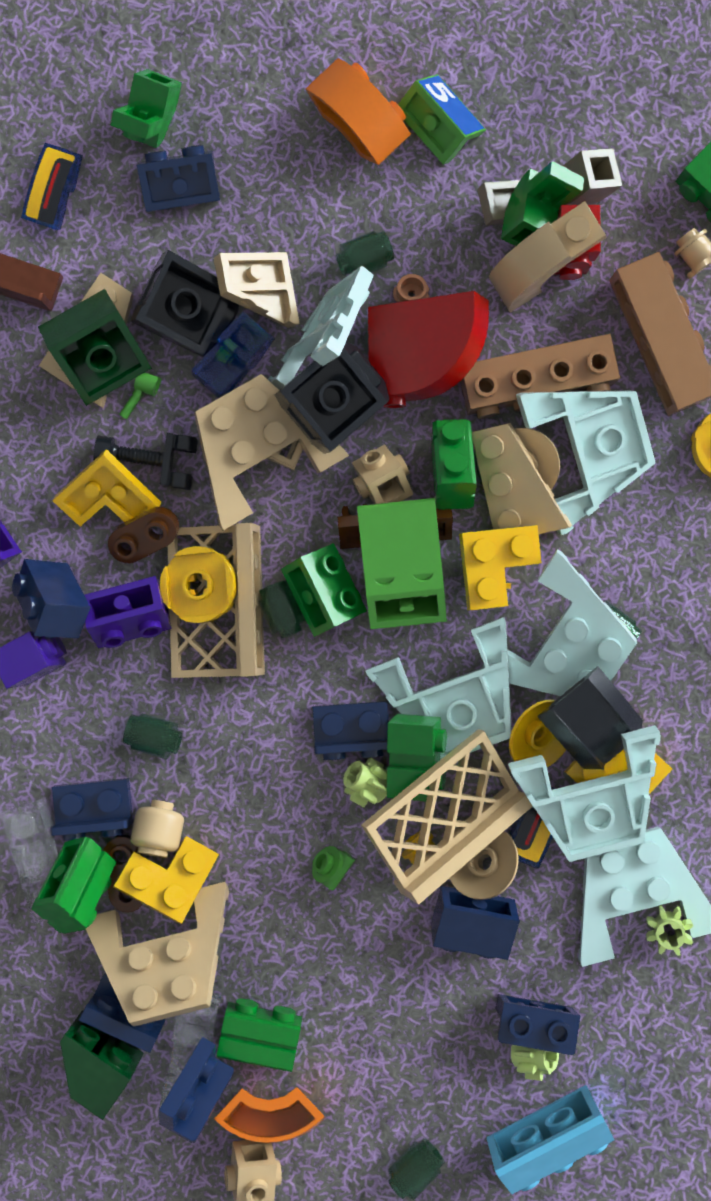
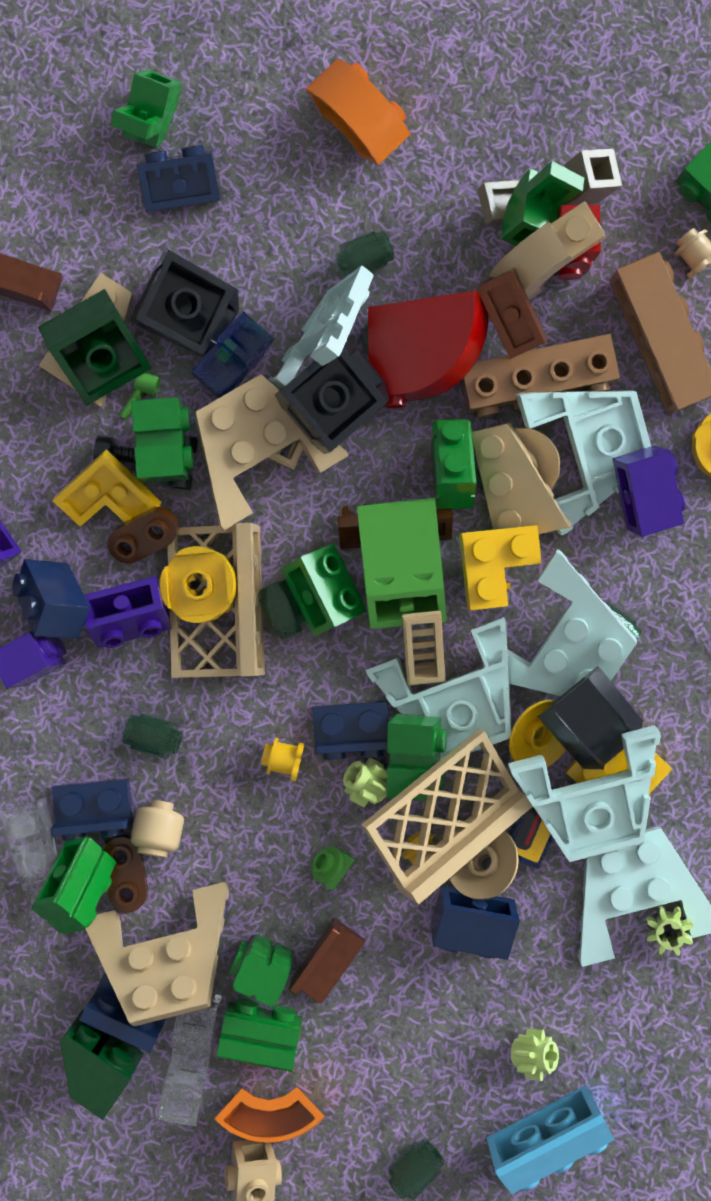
(50, 186): slope -> none
(161, 440): none -> green brick
(169, 889): yellow plate -> none
(195, 1092): dark blue bracket -> none
(259, 284): tan wing -> none
(261, 969): none -> green brick
(282, 758): none -> yellow brick
(327, 961): none -> copper panel
(382, 476): tan brick -> none
(410, 283): nougat plate -> none
(423, 672): none -> tan slope
(439, 117): bright green panel -> none
(511, 313): none -> copper panel
(537, 1024): dark blue bracket -> none
(649, 490): none -> dark purple brick

